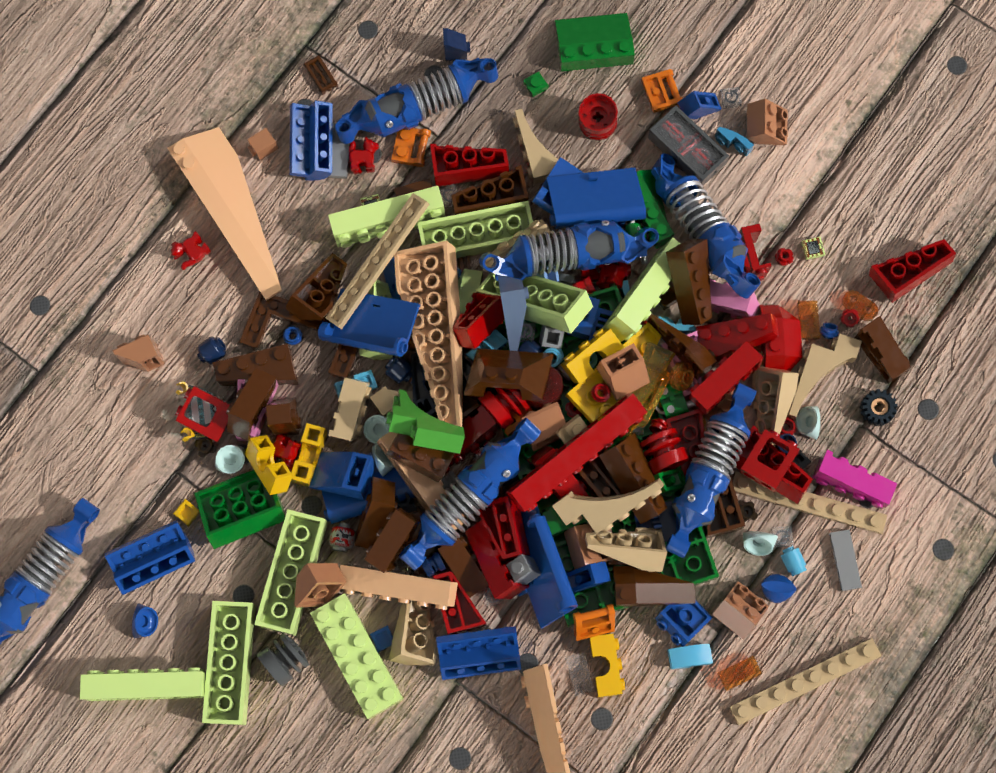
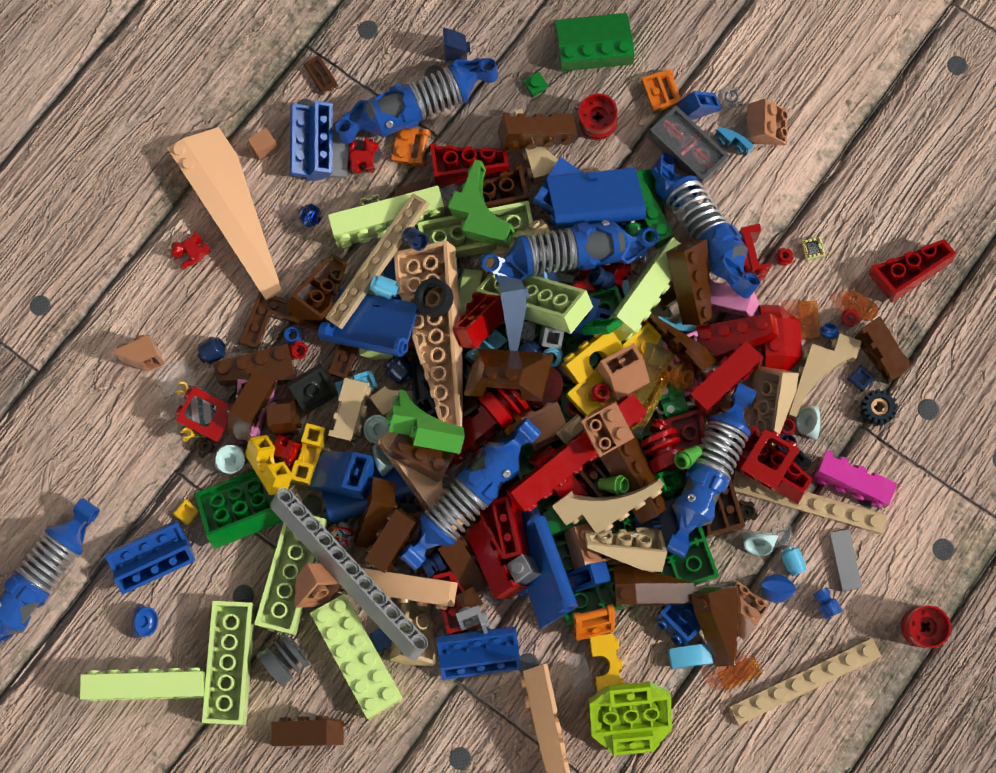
(171, 375): none -> clear piece
(303, 350): none -> red plate
(307, 732): none -> reddish brown wedge
(309, 215): none -> clear blue gear
(312, 389): none -> pearl dark grey plate
(349, 574): none -> light grey beam
(384, 287): none -> medium azure brick
(414, 238): none -> dark blue wheel
(422, 291): none -> black tyre
(469, 598): none -> reddish brown plate
(472, 616): none -> light grey bracket
(479, 221): none -> bright green arch
(536, 131): none -> reddish brown wedge
(601, 278): none -> dark blue wheel
(601, 326): none -> green tile
(606, 428): none -> nougat slope
(617, 484): none -> bright green cone
(630, 717): none -> lime piece
(685, 458): none -> bright green cone
(718, 615): none -> reddish brown wedge
(828, 606): none -> blue piece
(861, 378): none -> dark blue tile
(936, 625): none -> red wheel

